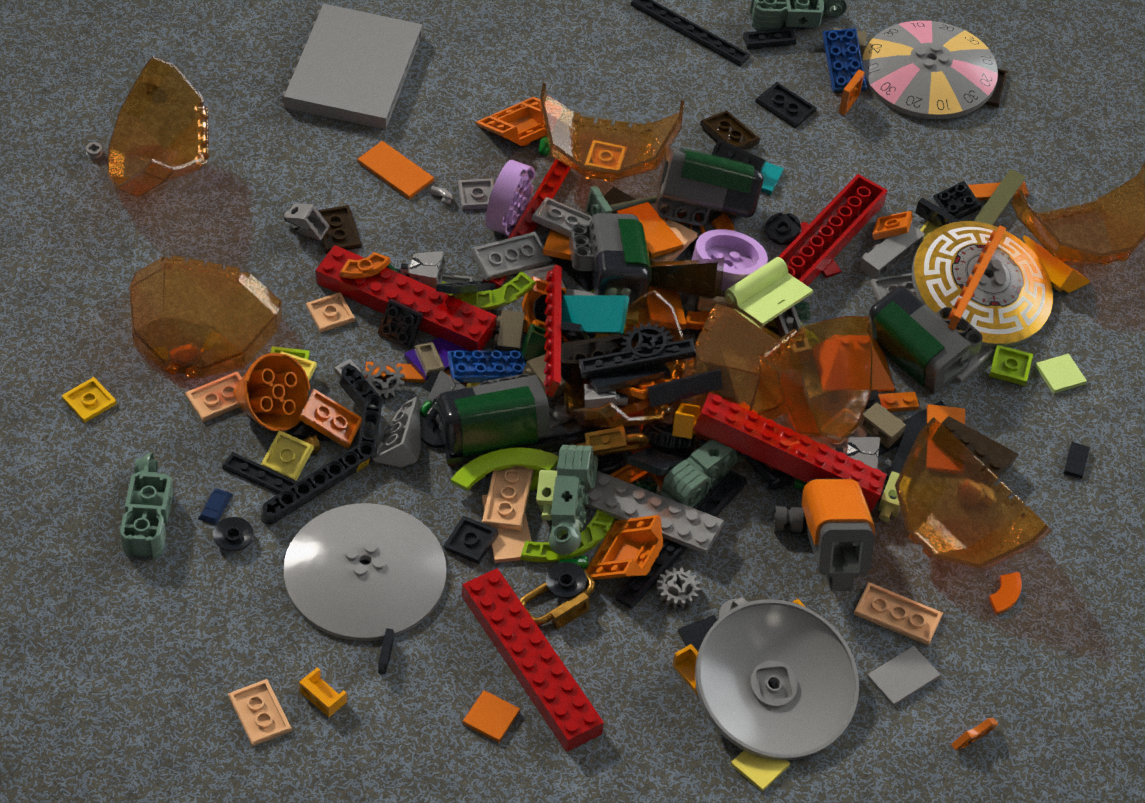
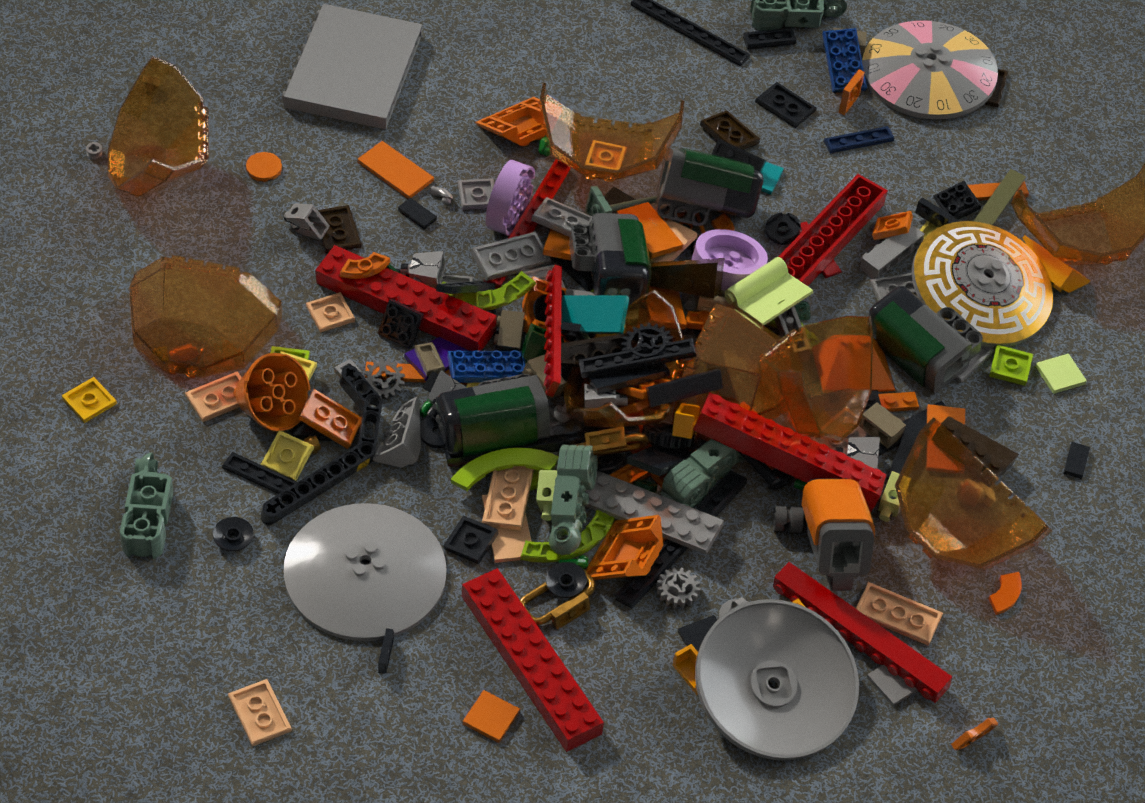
(215, 506): dark blue tile -> none
(263, 166): none -> orange tile
(321, 693): light orange panel -> none
(417, 213): none -> black tile
(759, 770): light yellow tile -> none
(859, 139): none -> dark blue tile
(864, 633): none -> red brick
(973, 281): orange plate -> none

